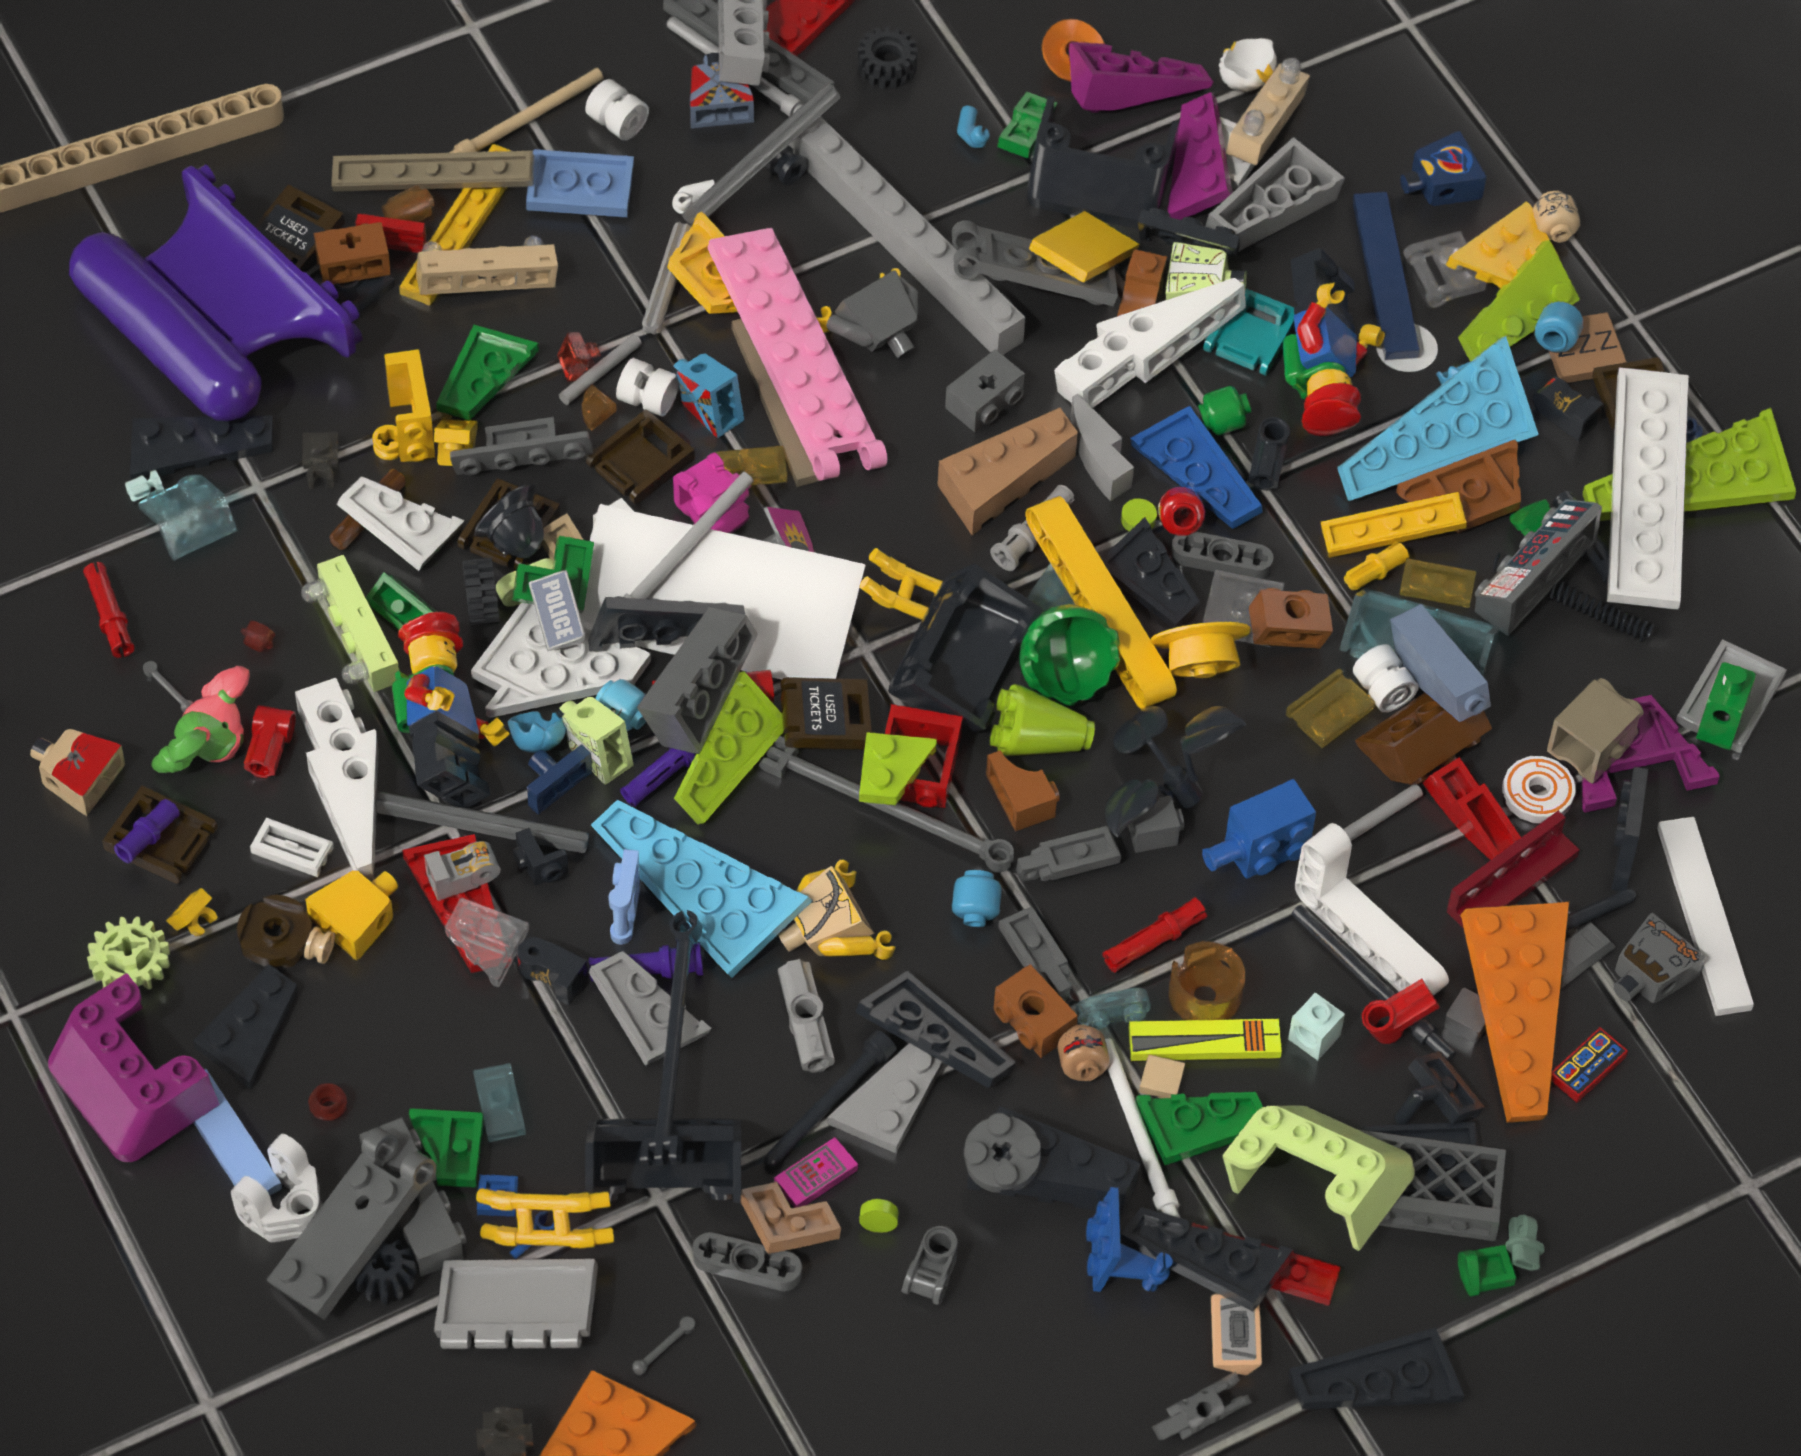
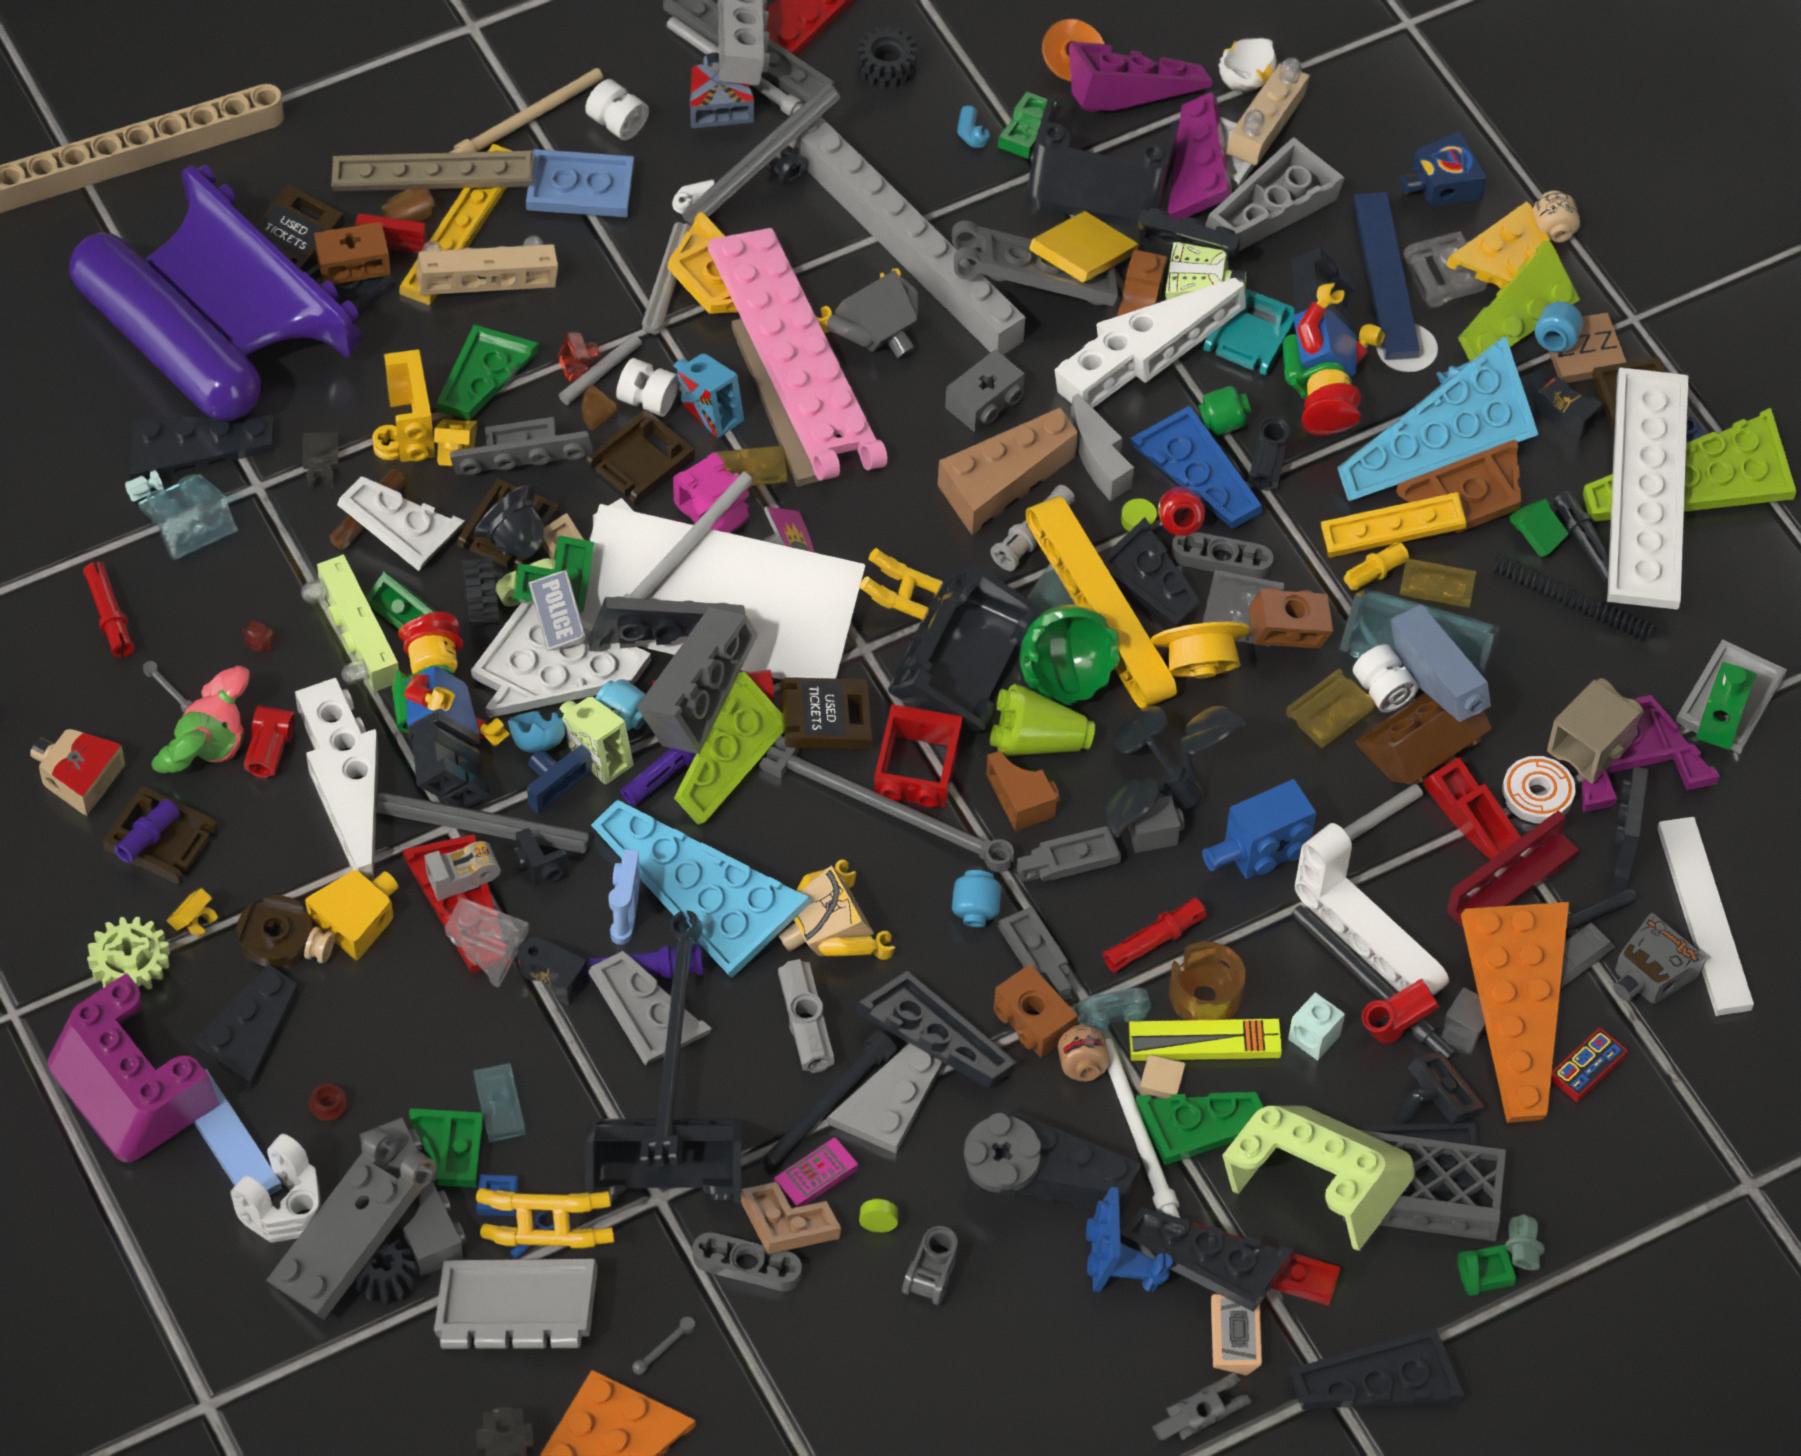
(288, 852): white tile -> none
(891, 765): lime wing -> none
(1538, 564): dark grey slope -> none

